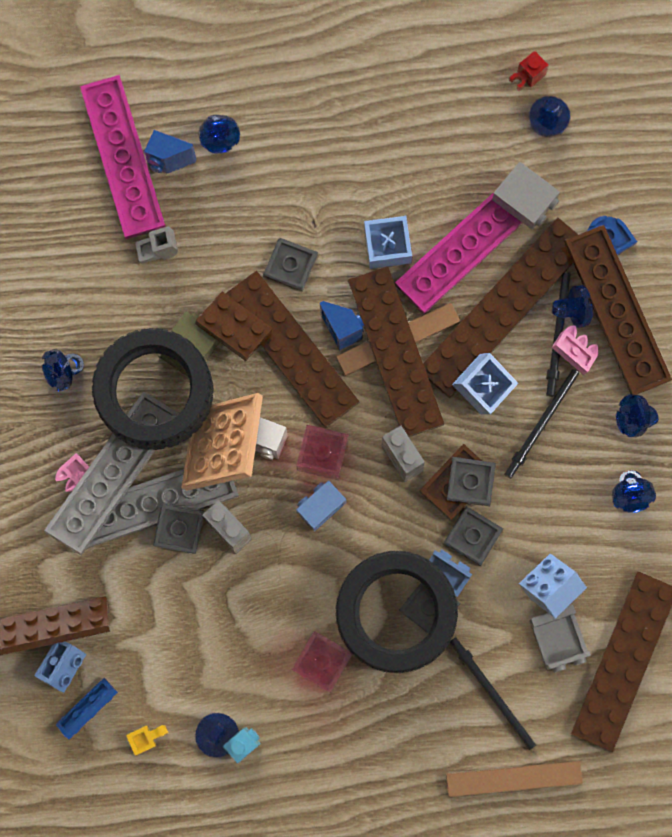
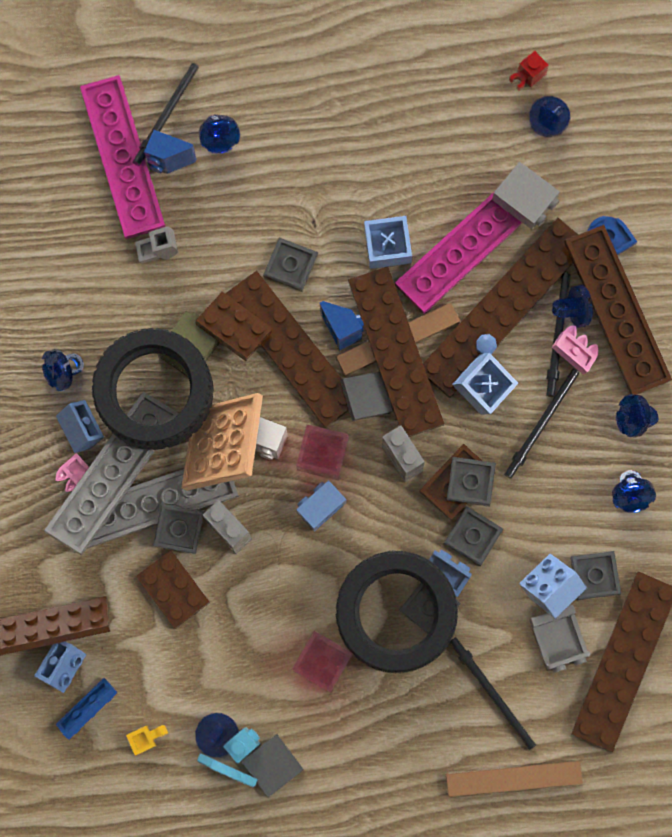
(79, 426): none -> medium blue brick
(167, 111): none -> black bar
(172, 589): none -> reddish brown plate
(227, 770): none -> medium azure tile
(272, 765): none -> dark grey tile
(366, 396): none -> dark grey tile
(486, 344): none -> medium blue tile
(598, 574): none -> dark grey tile

